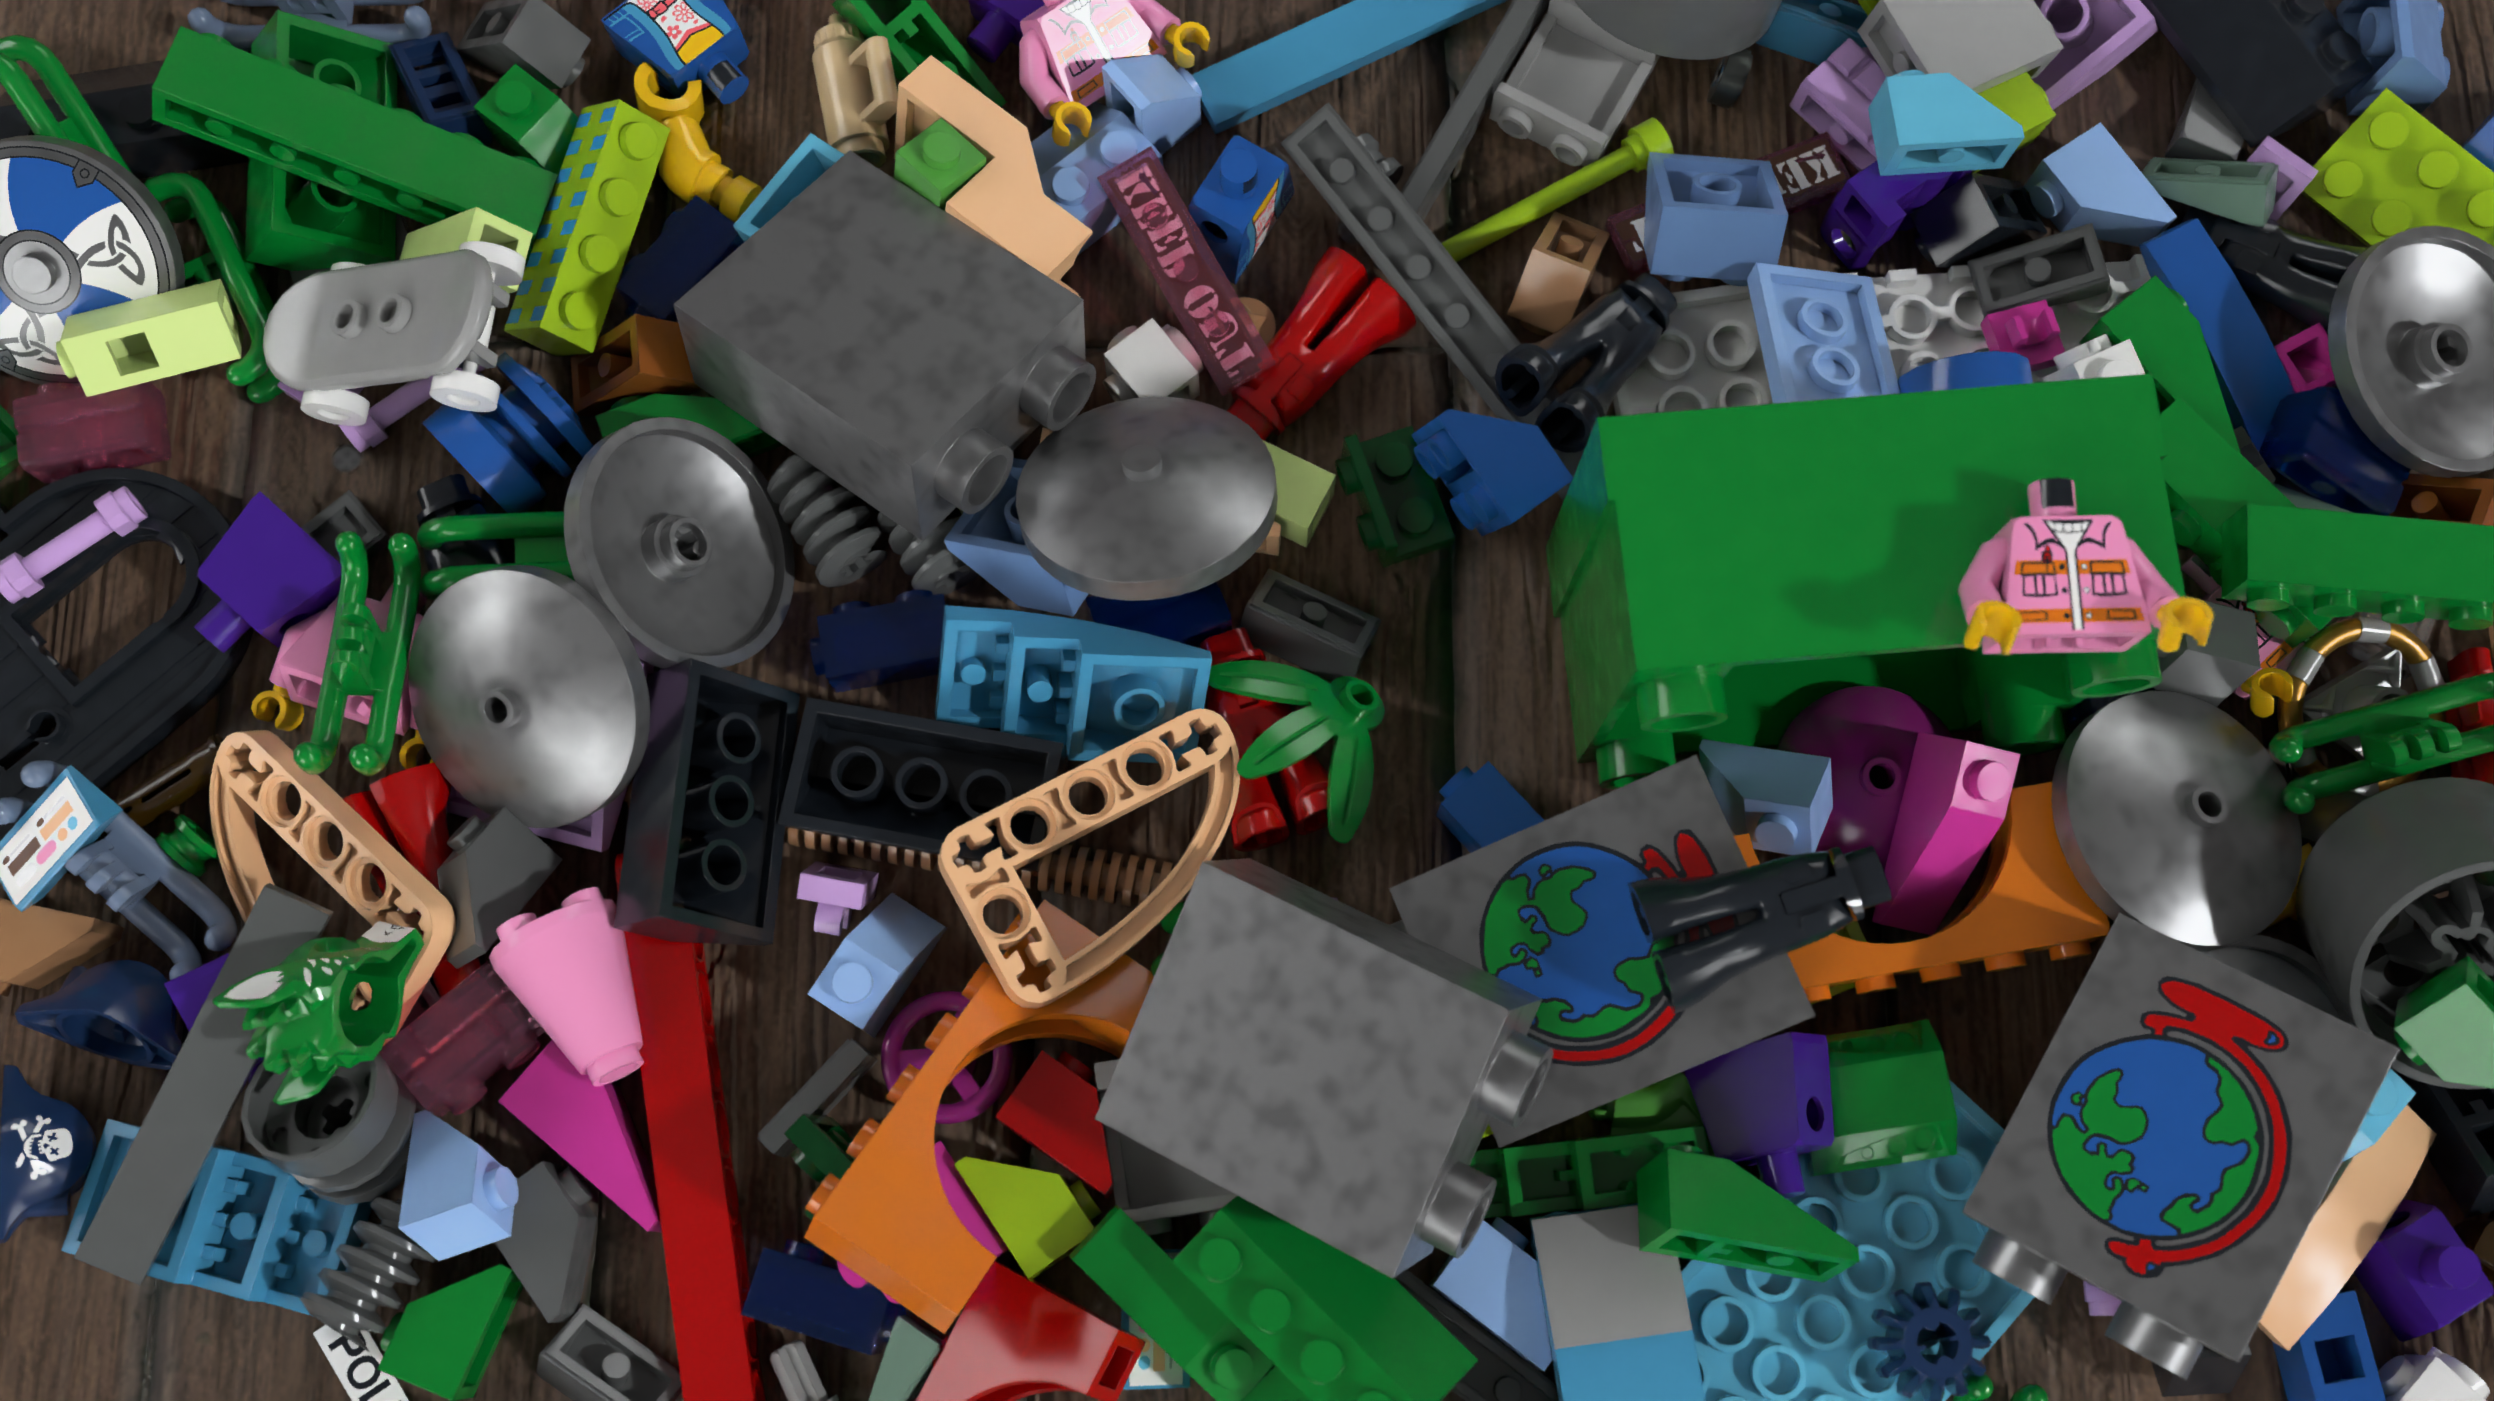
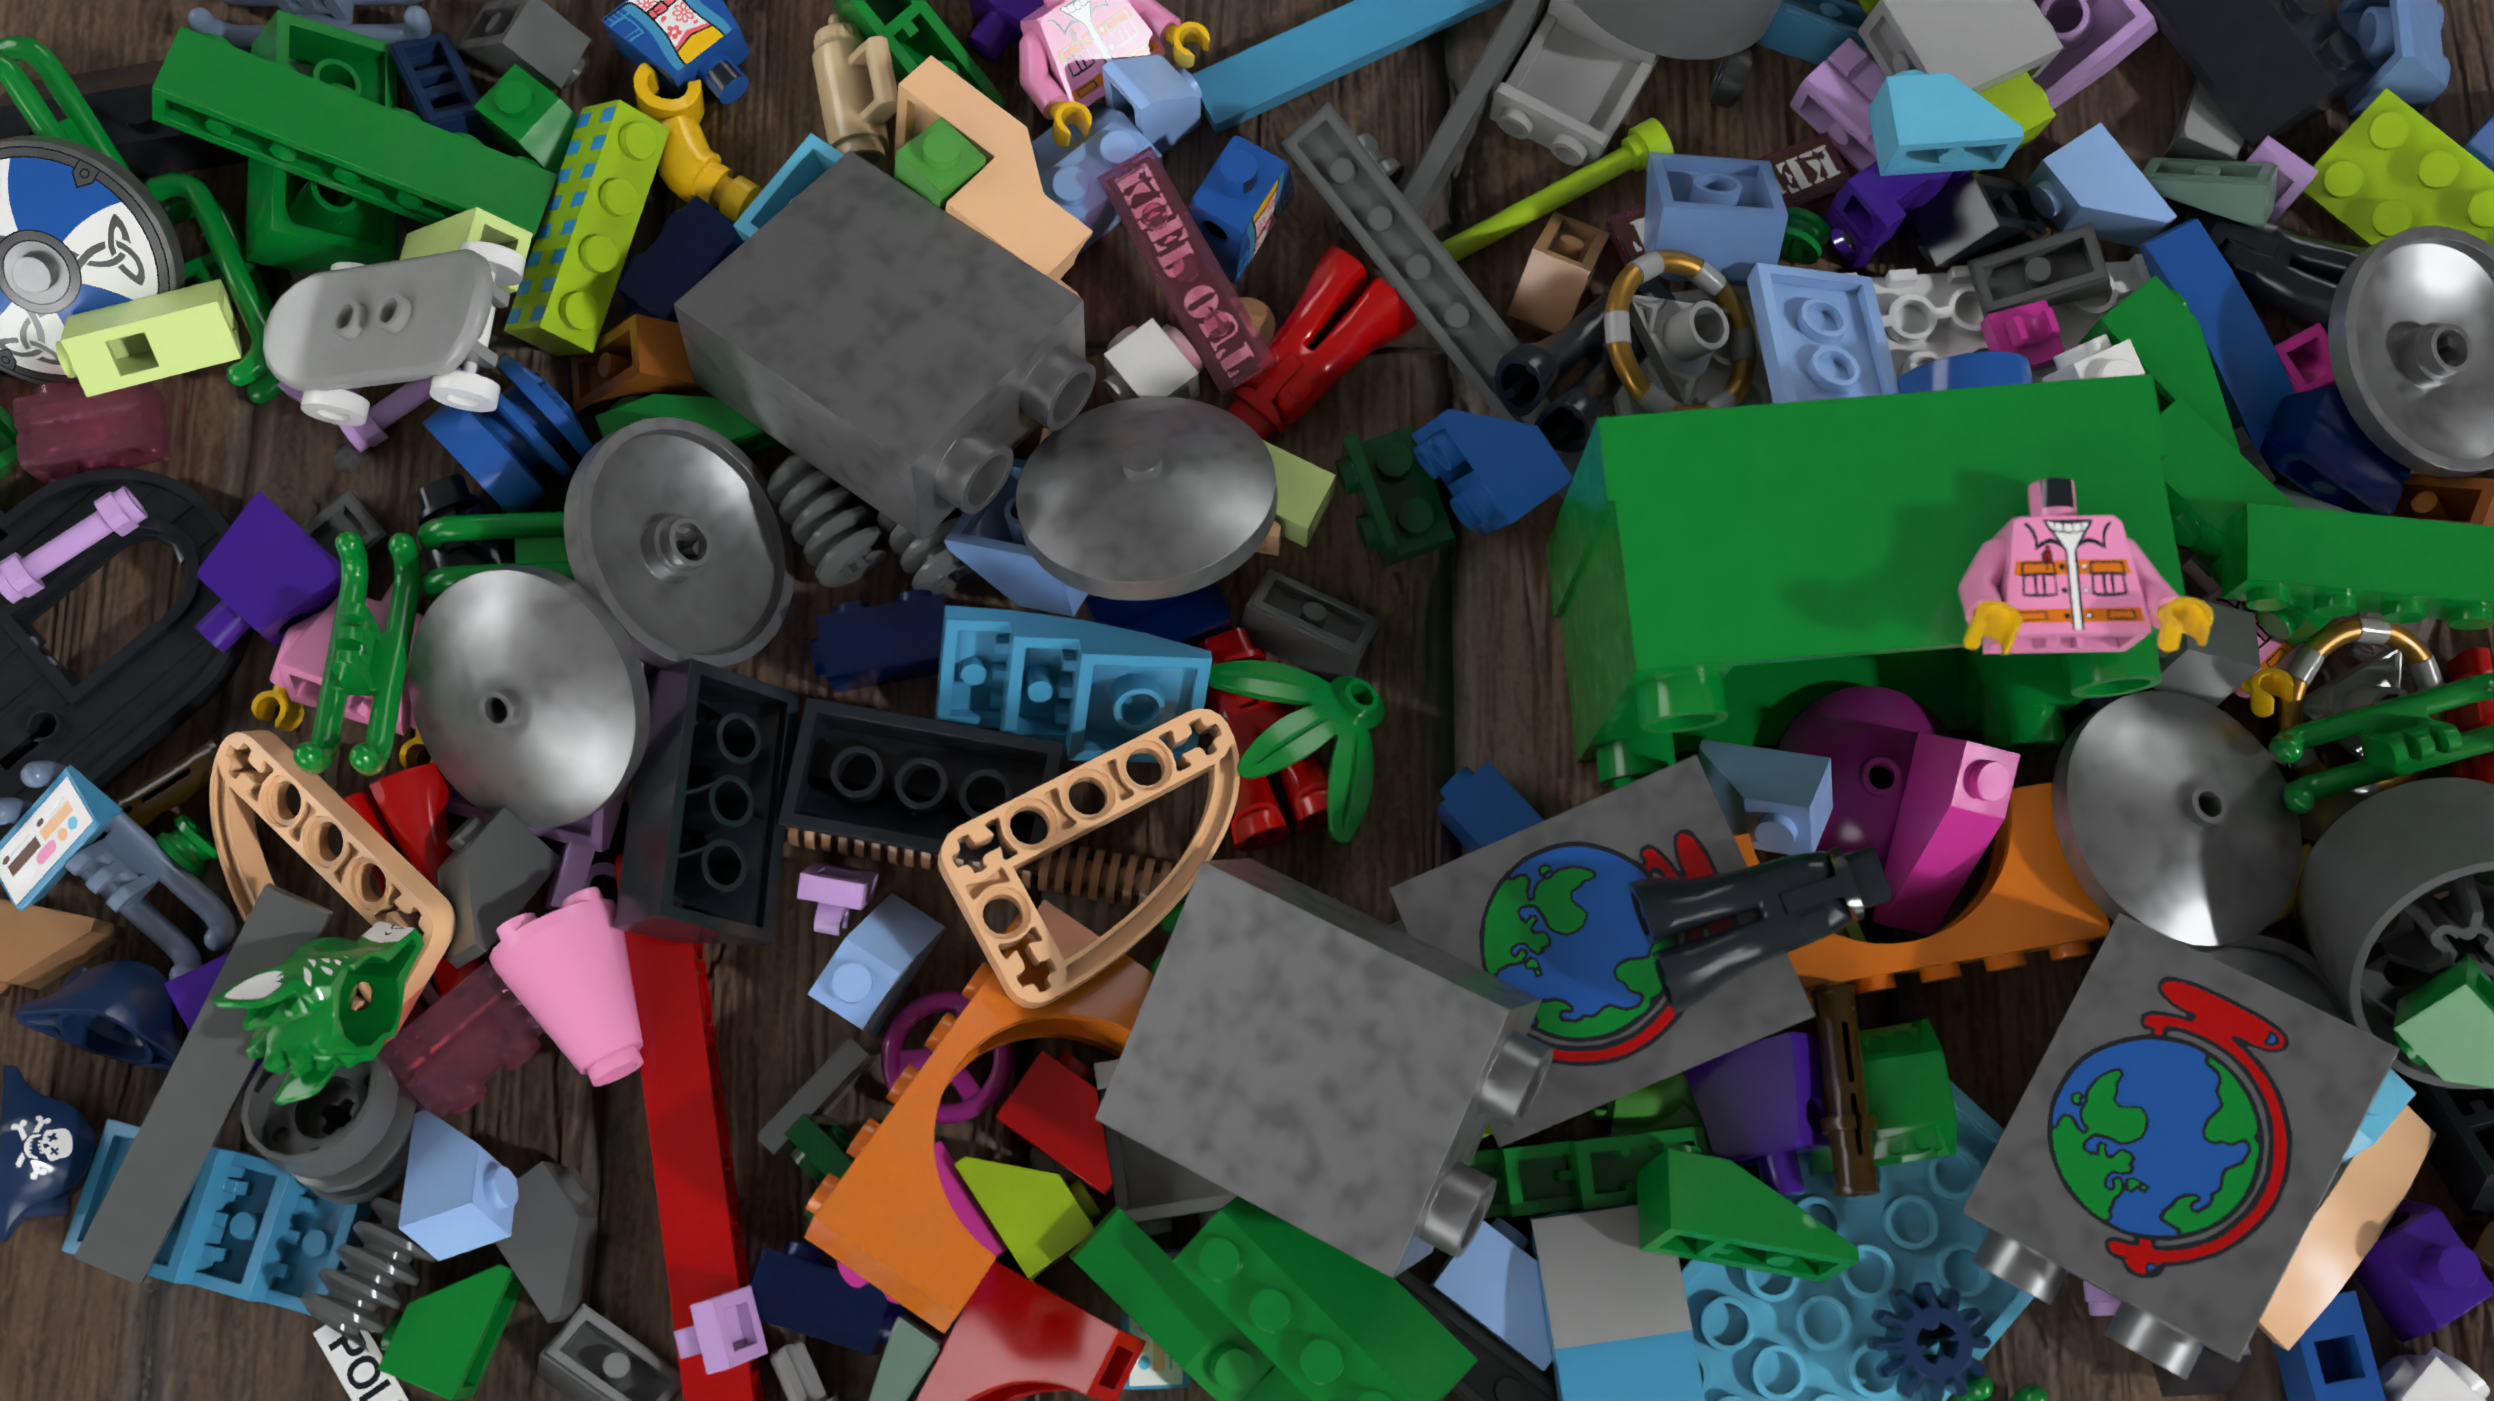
(574, 874): none -> lavender tile
(587, 1129): dark pink slope -> none
(724, 1331): none -> lavender tile
(1678, 334): none -> light grey piece
(1804, 236): none -> green bush
(1845, 1092): none -> dark brown pin

